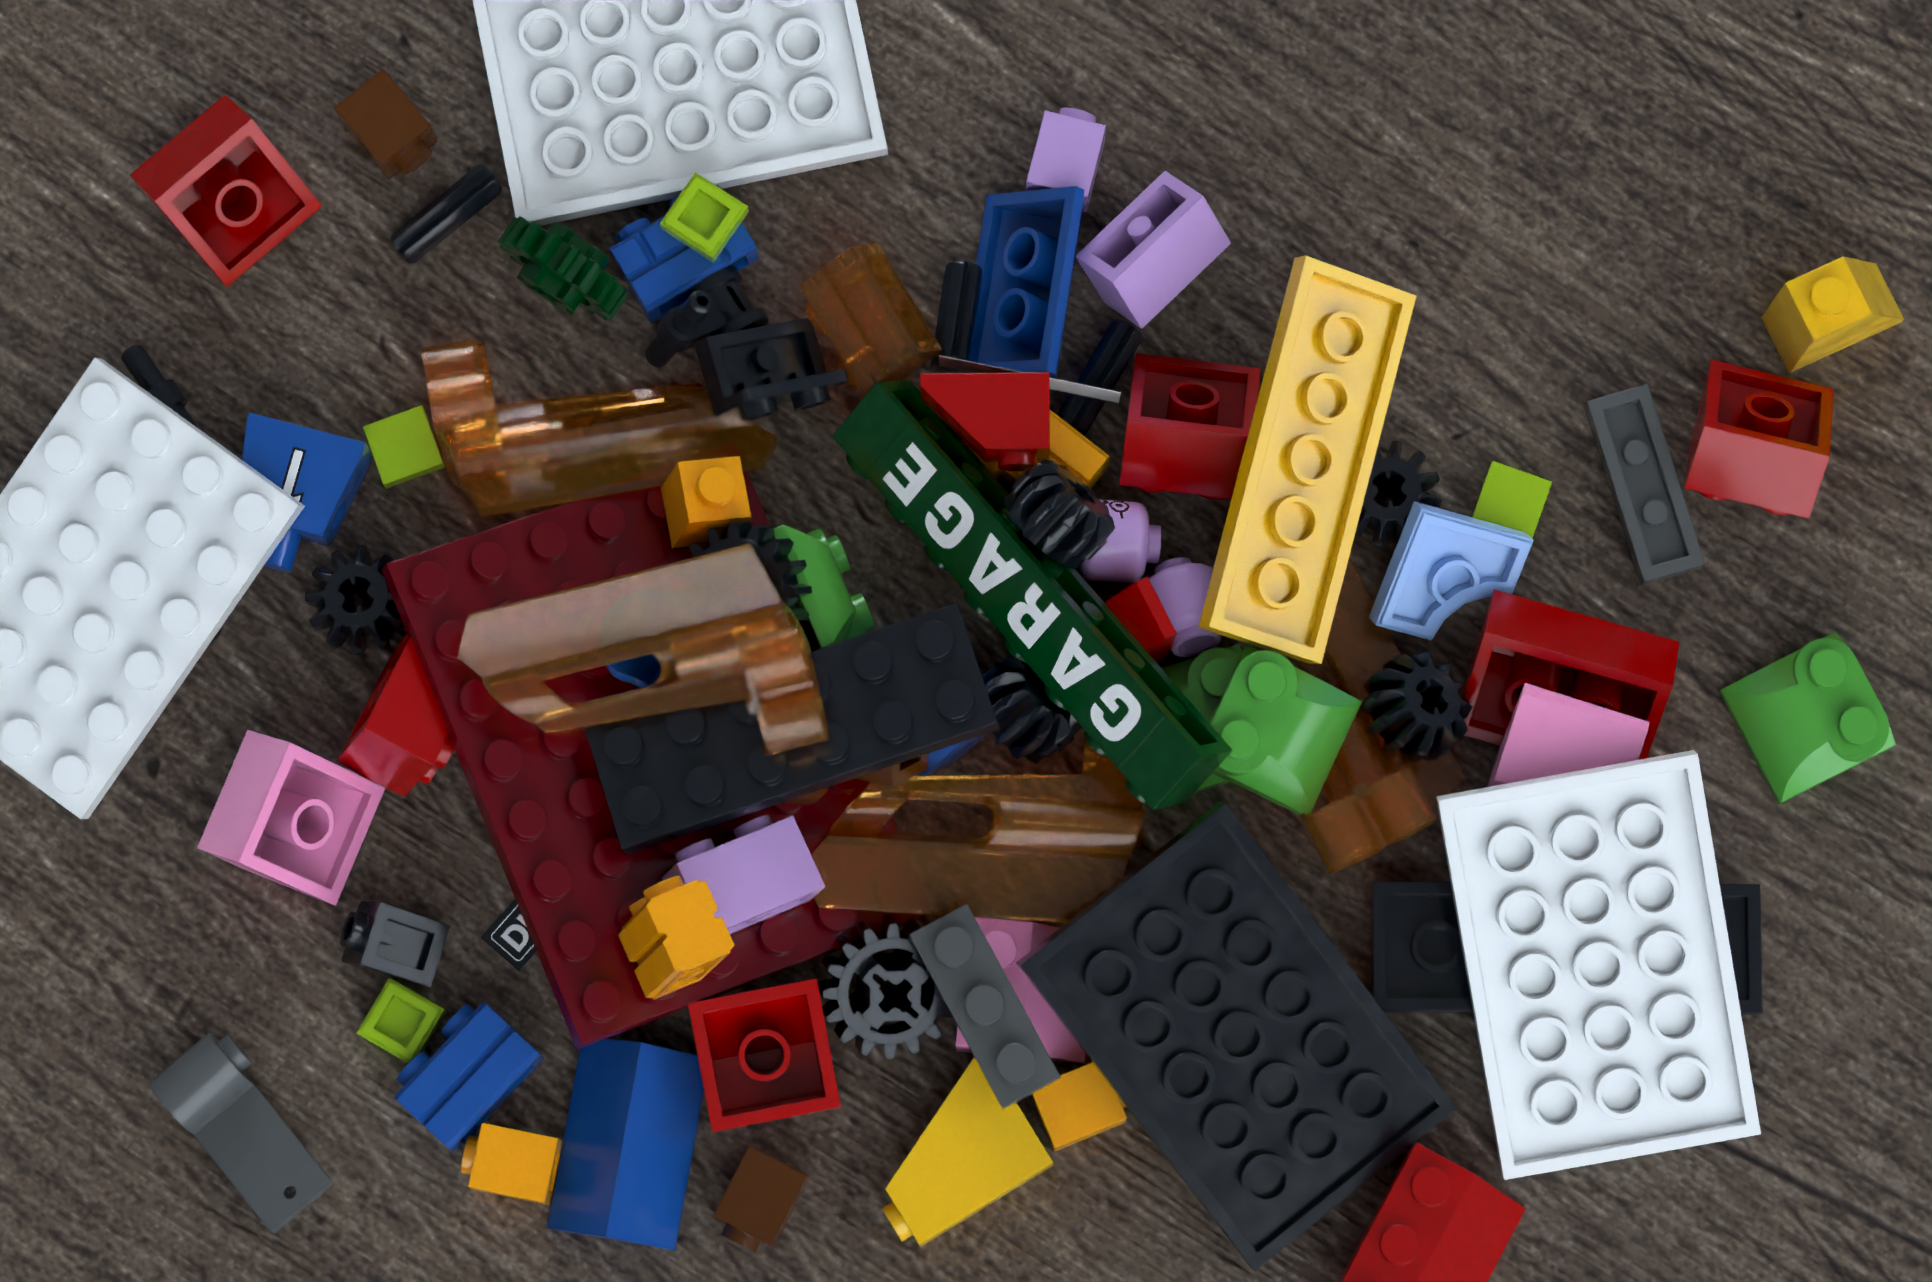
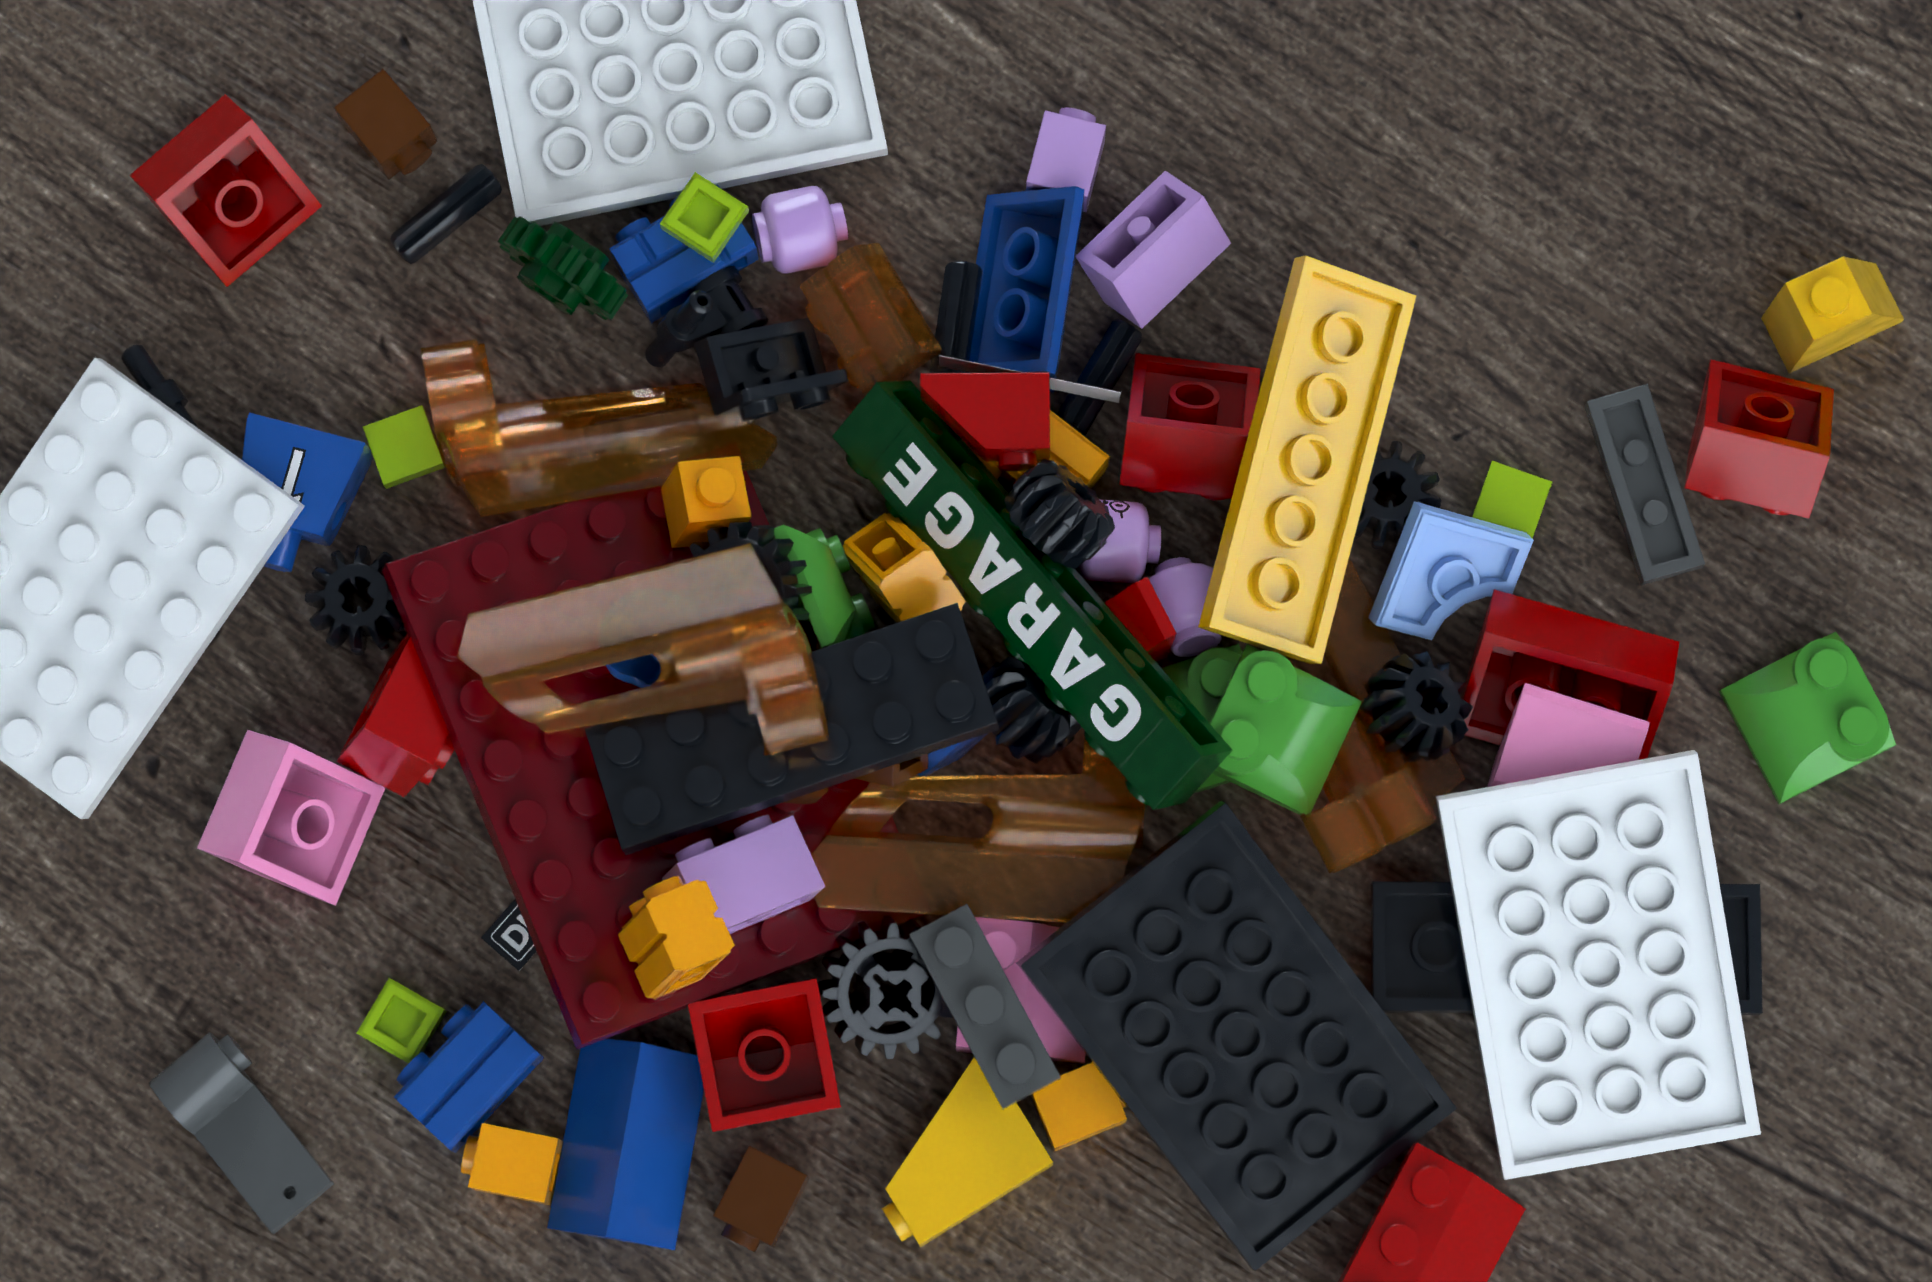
(393, 942): black bracket -> none
(799, 229): none -> lavender head
(900, 569): none -> light orange brick

